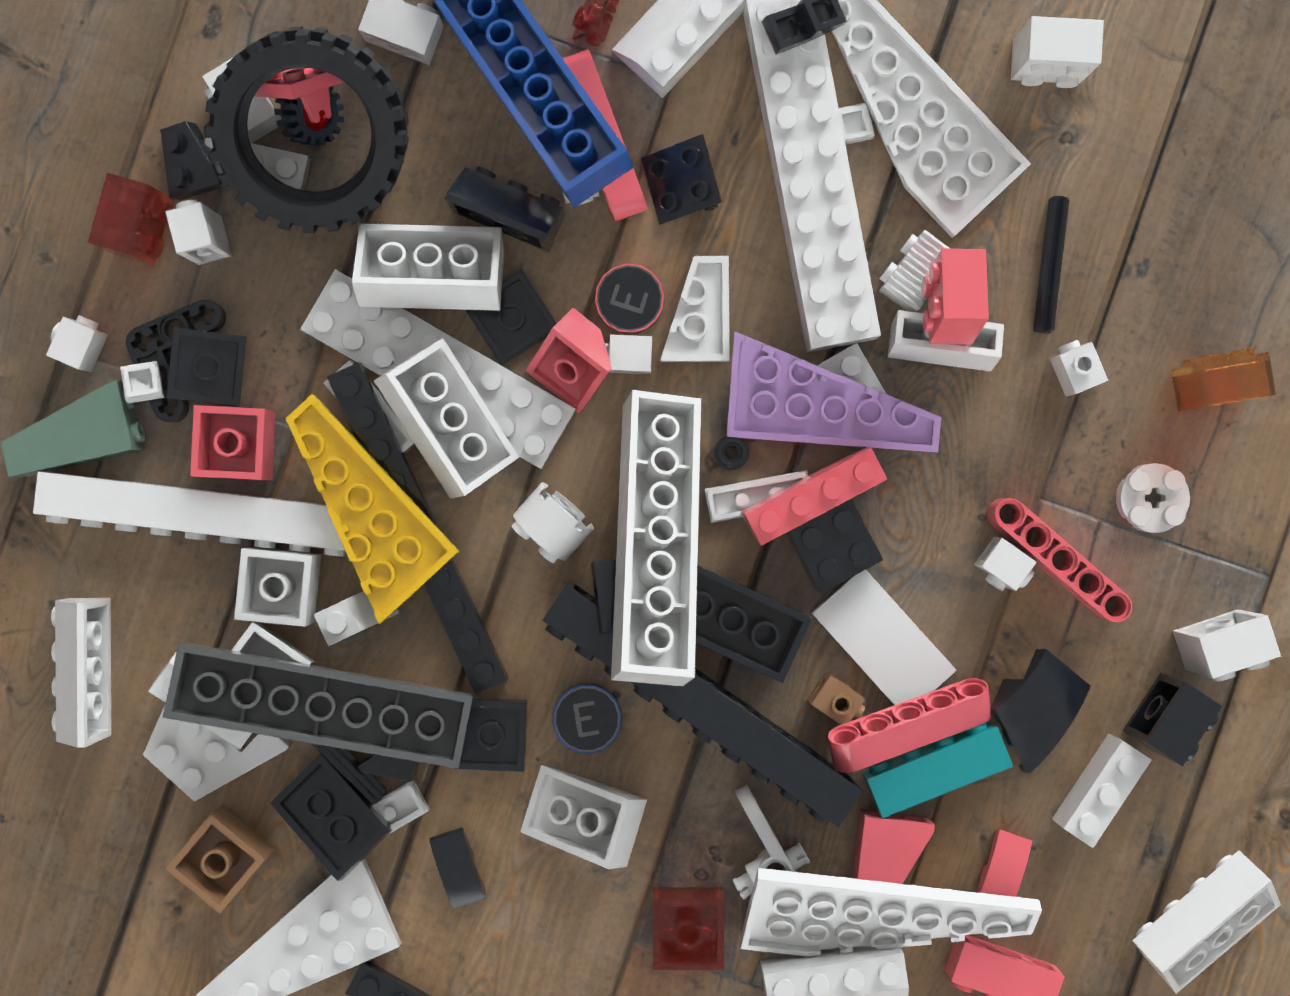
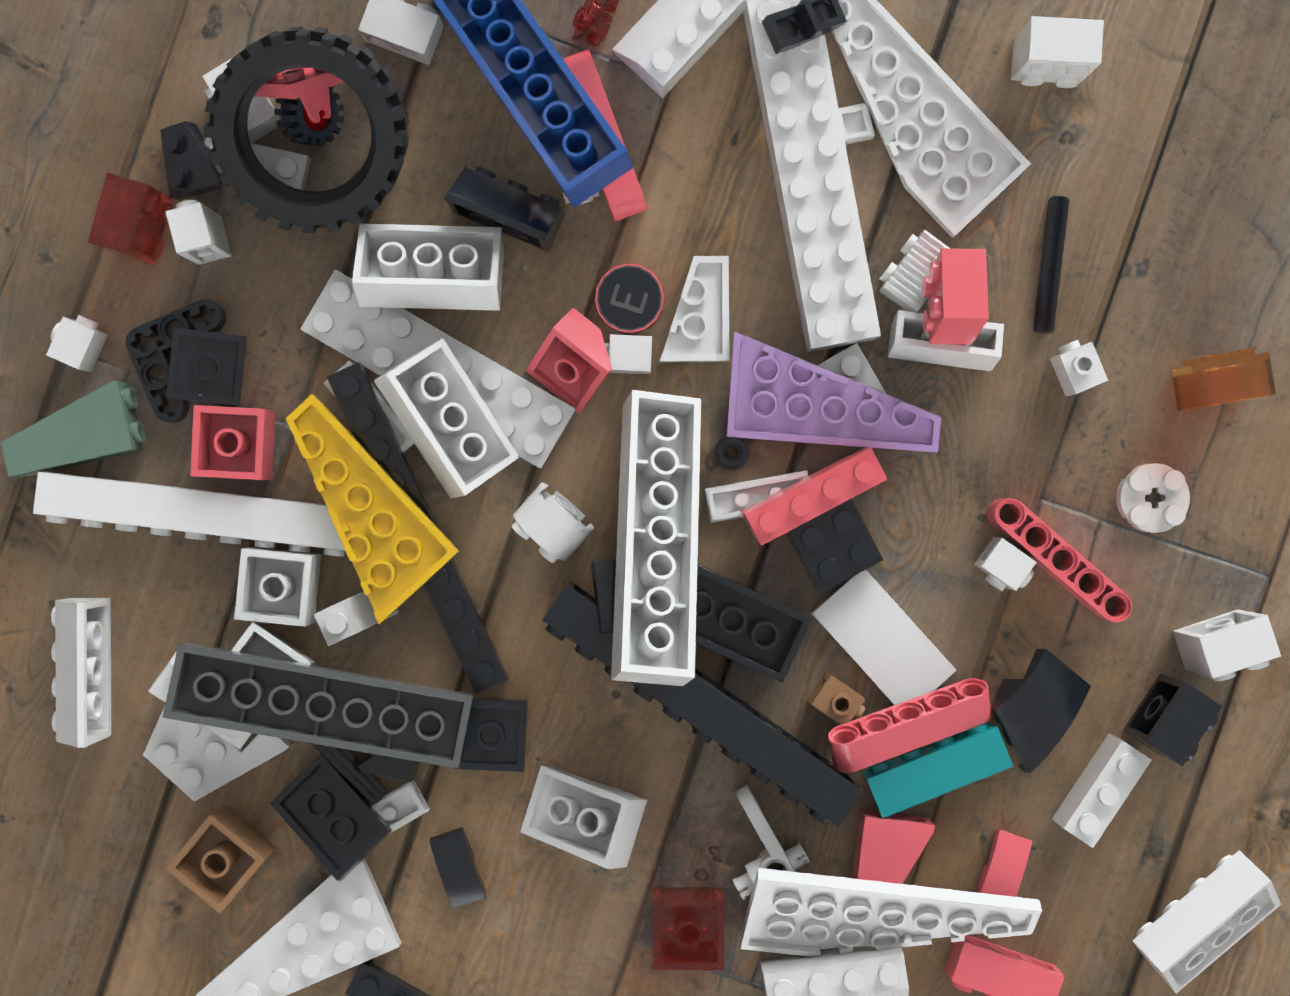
(142, 382): white tile -> none
(518, 324): black tile -> none
(587, 718): black tile -> none
(681, 180): black hinge -> none

